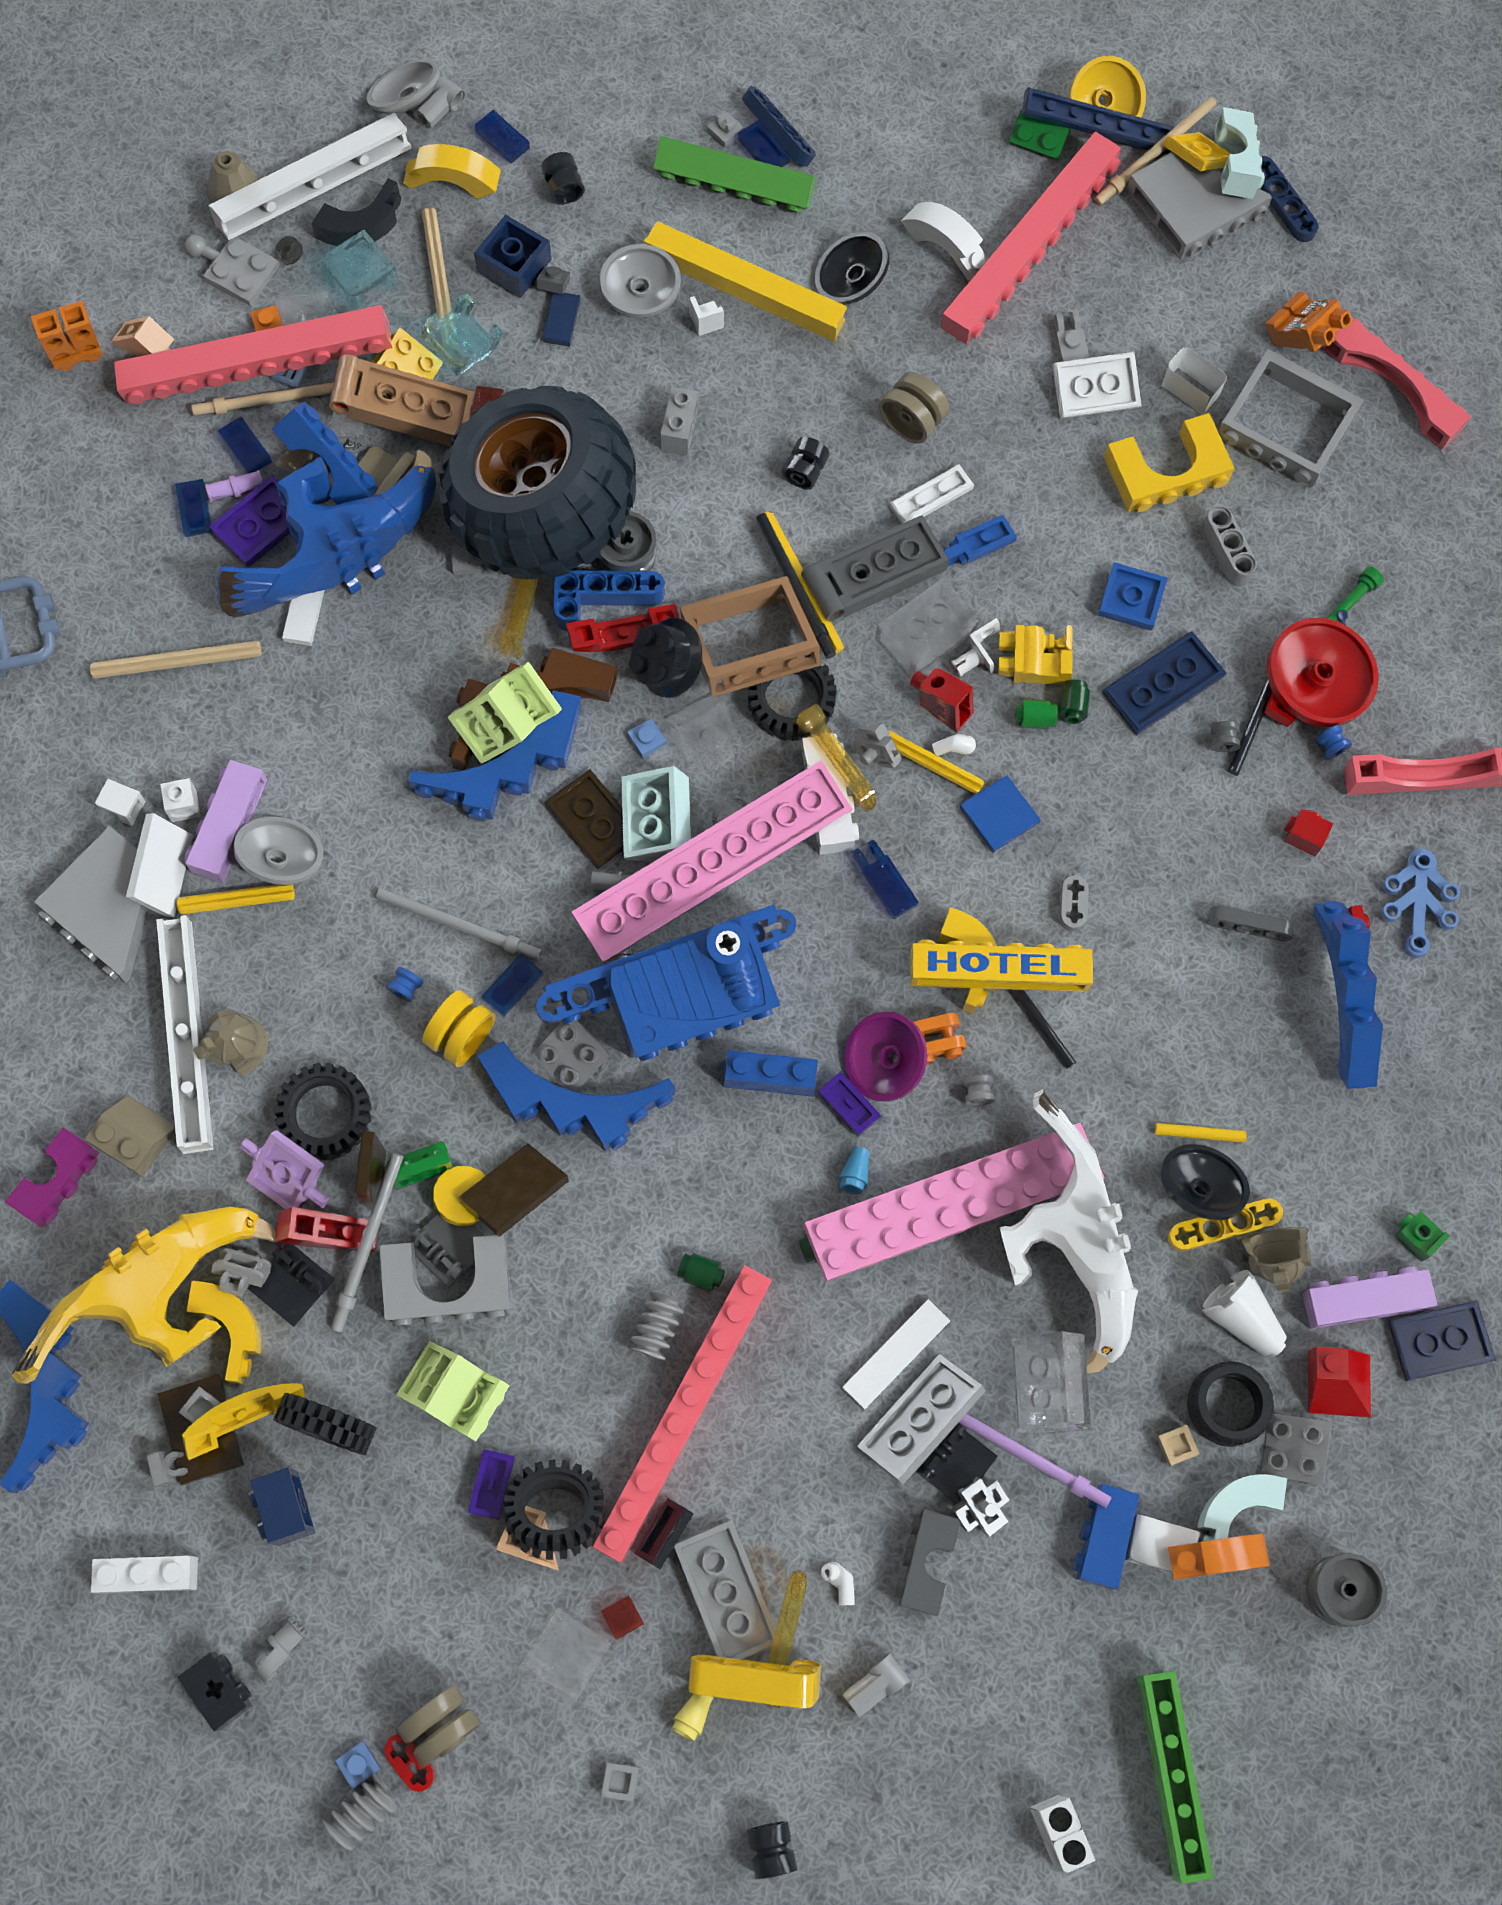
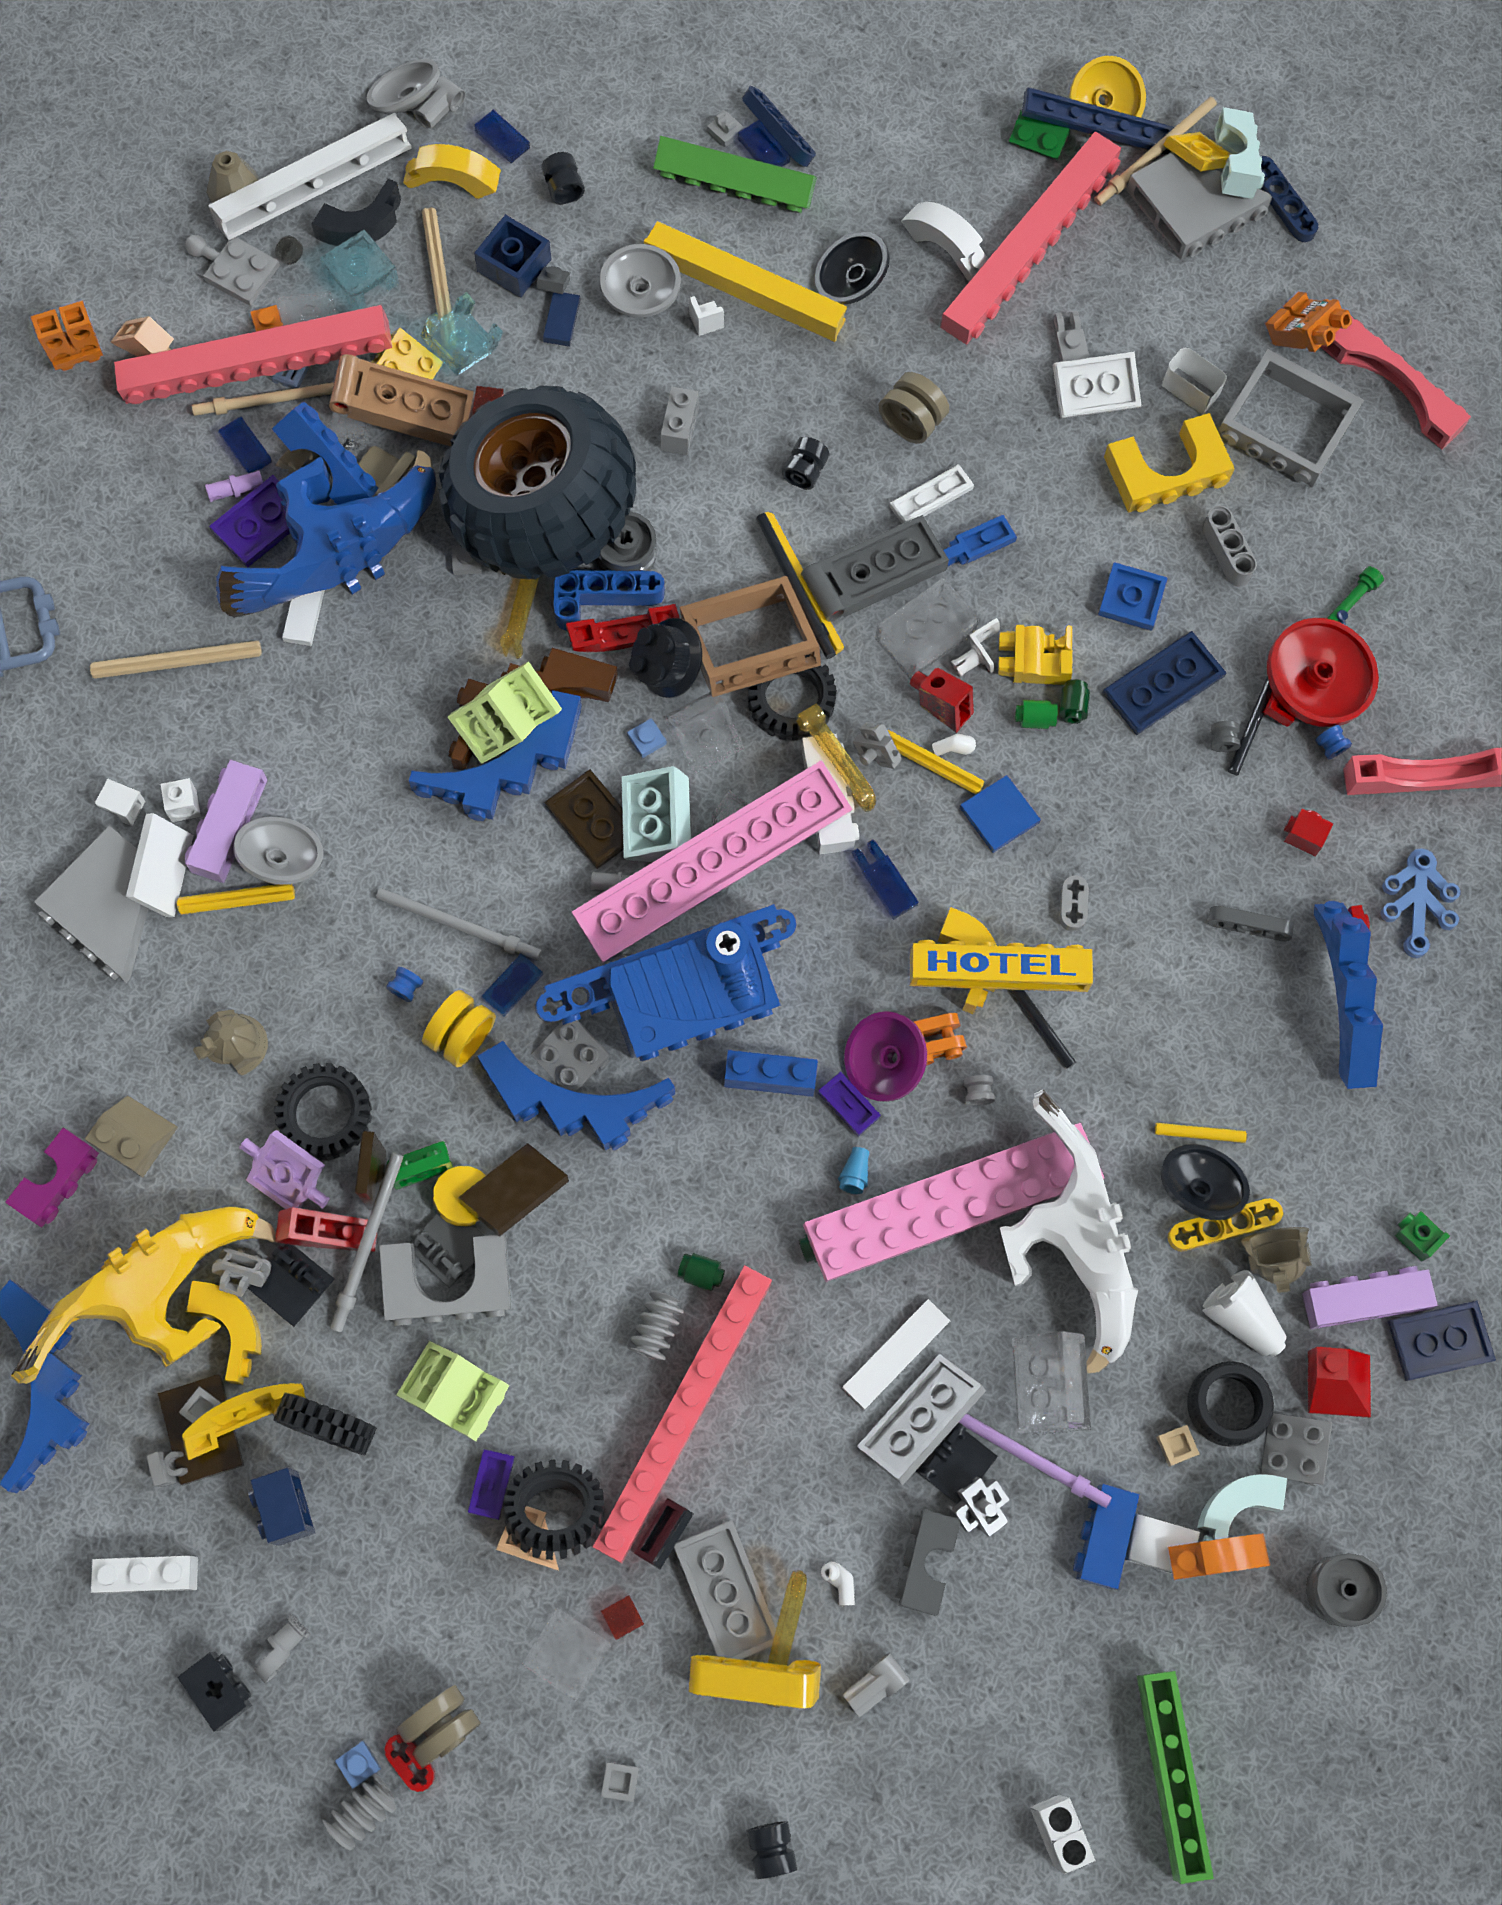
(183, 1035): white tile -> none
(193, 507): clear blue plate -> none
(692, 1717): light yellow cone -> none

